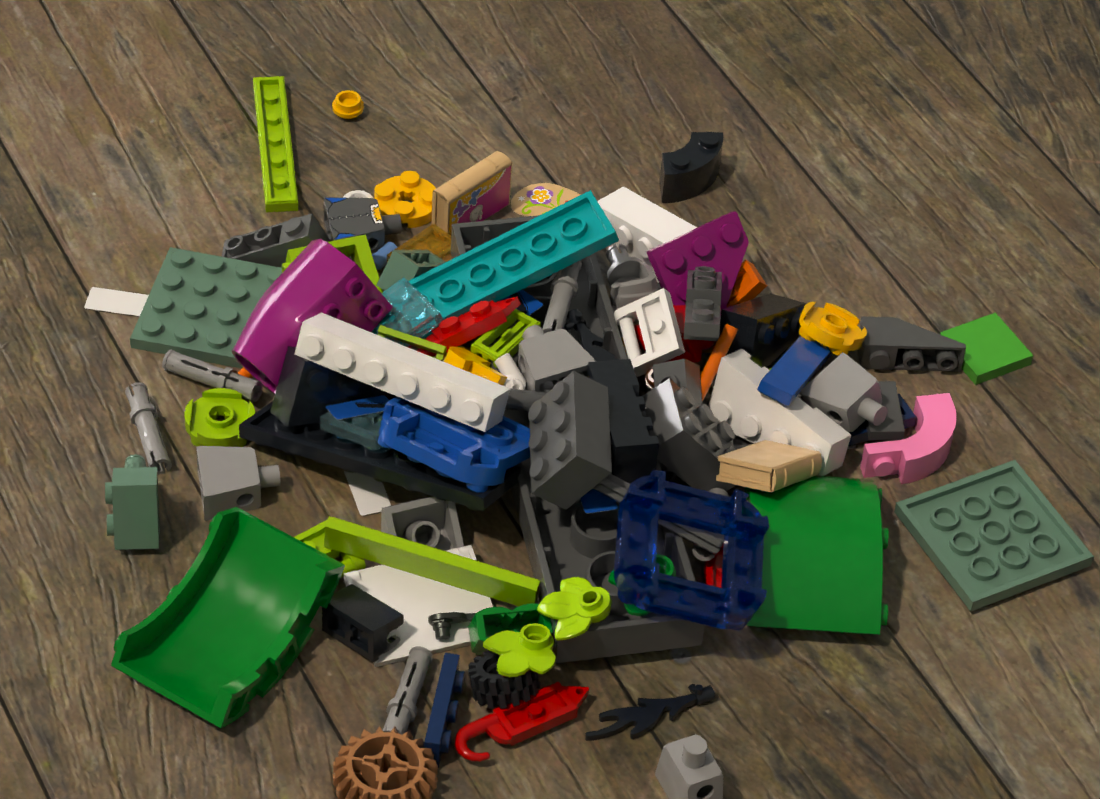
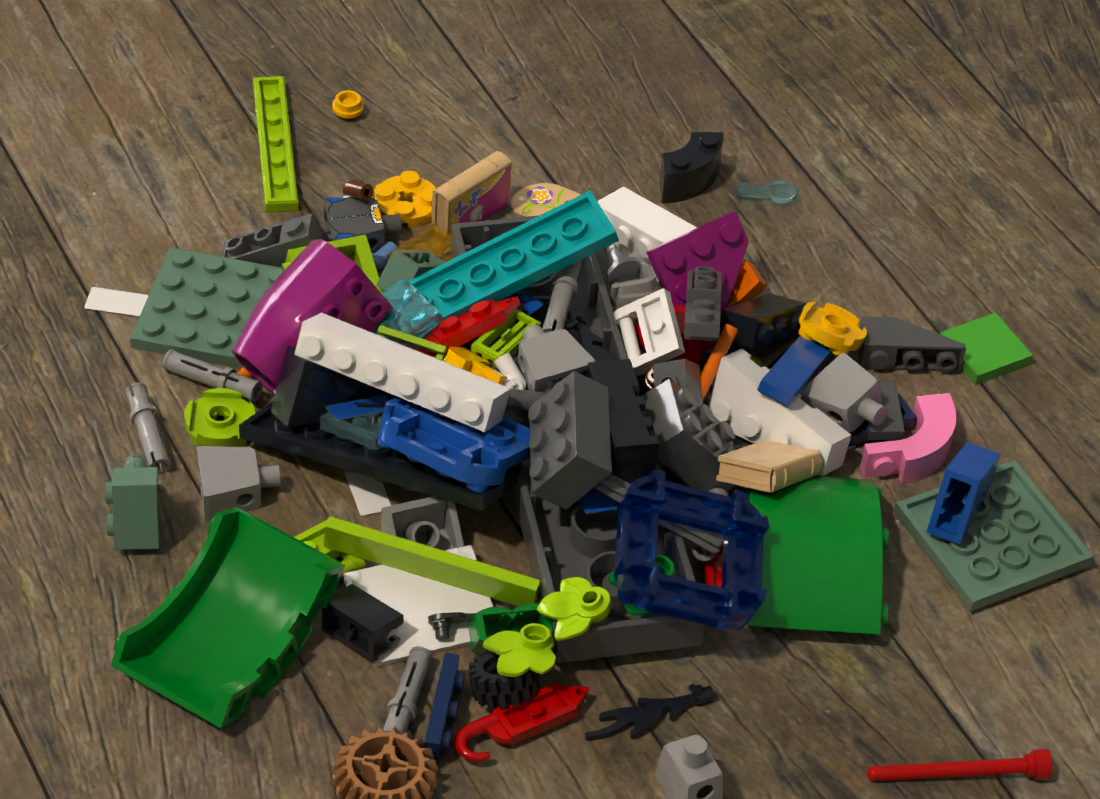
(358, 189): none -> reddish brown arm
(777, 191): none -> clear light blue piece
(962, 492): none -> blue slope
(1035, 765): none -> red piece

